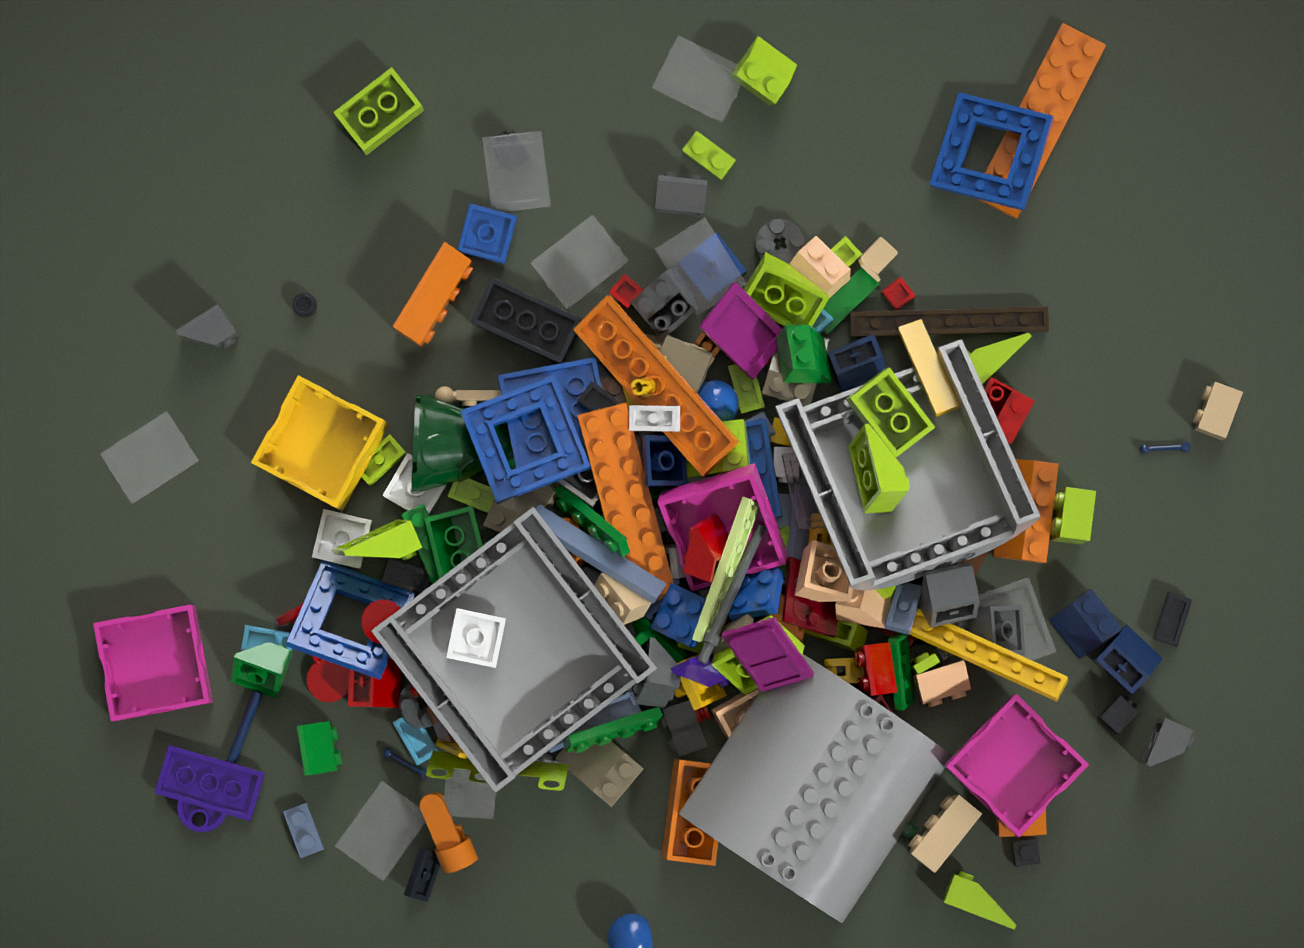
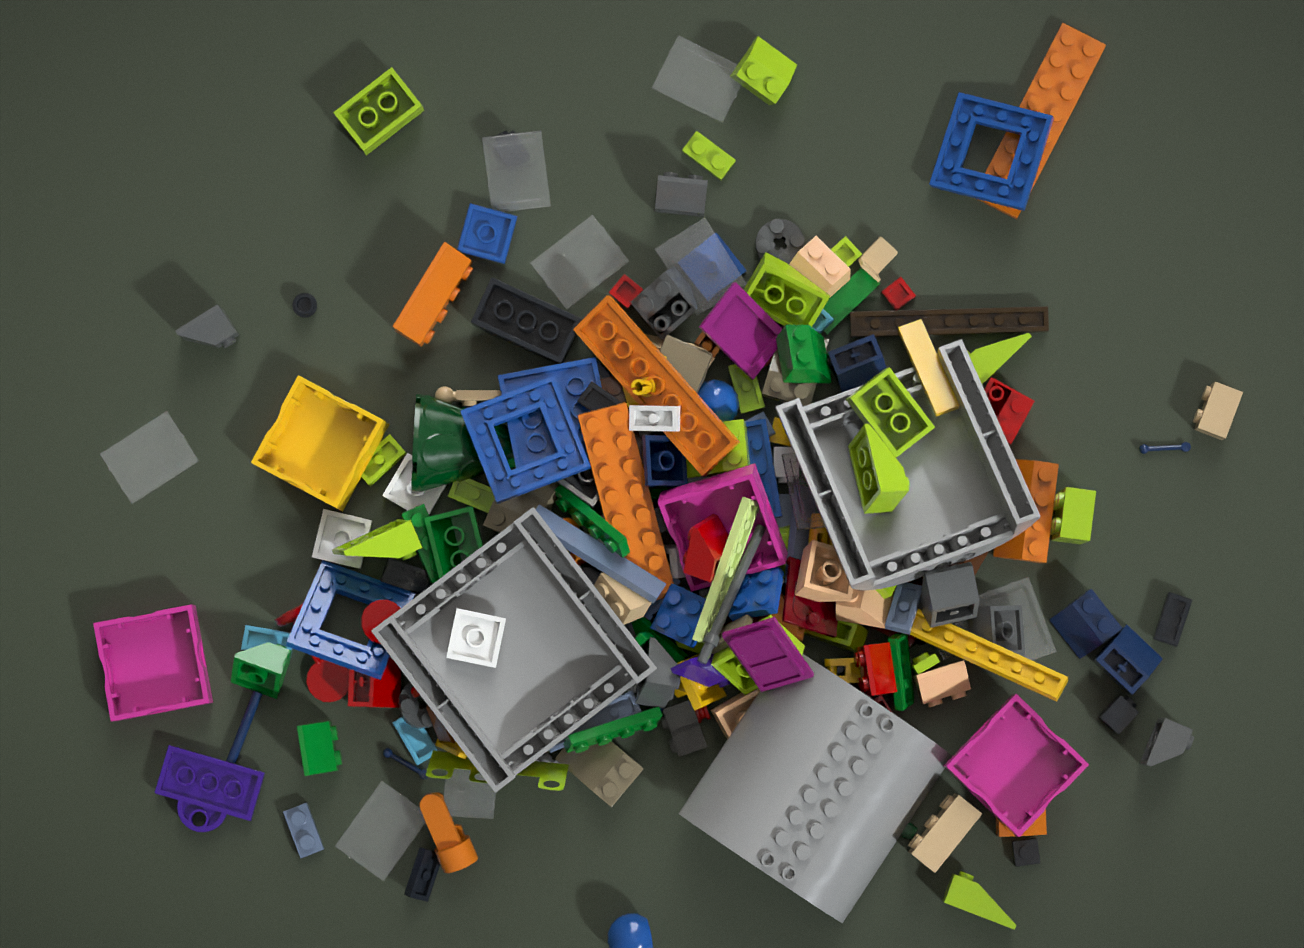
(681, 838): orange slope -> none

